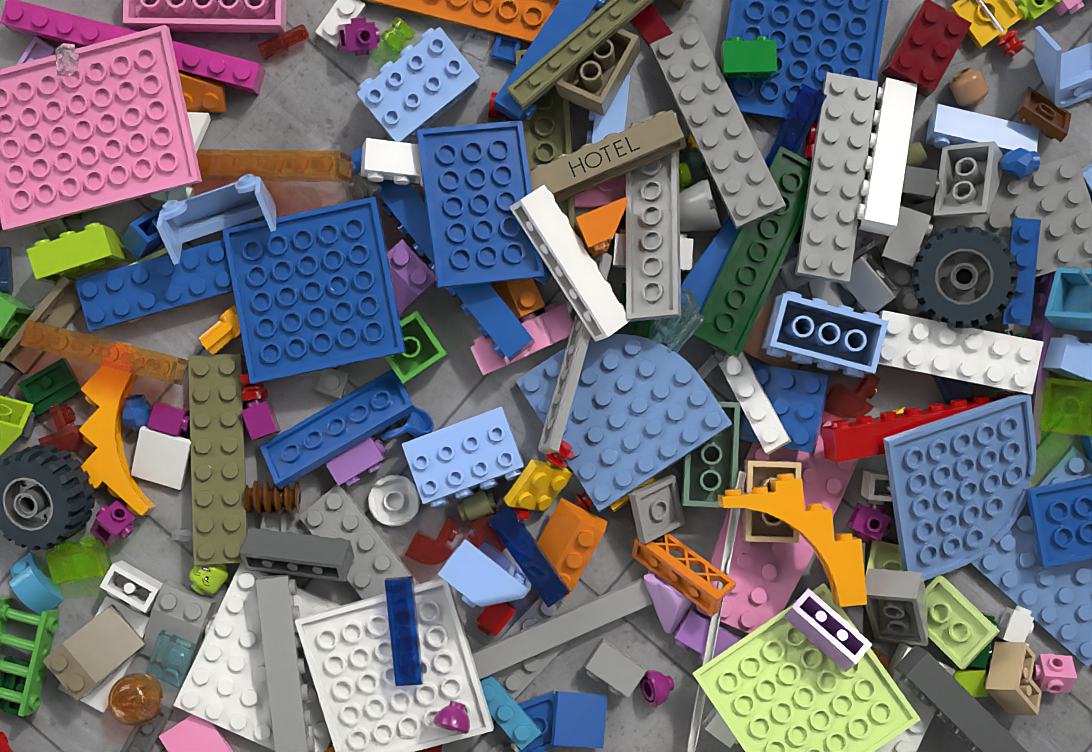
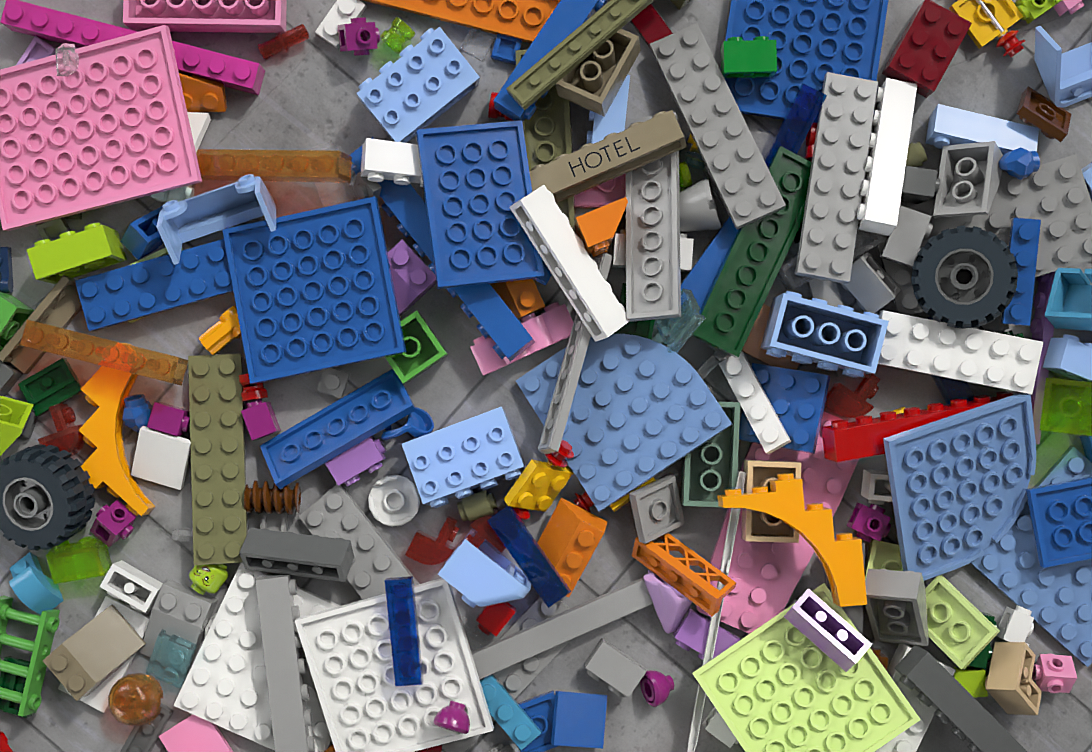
(969, 87): medium nougat head -> none

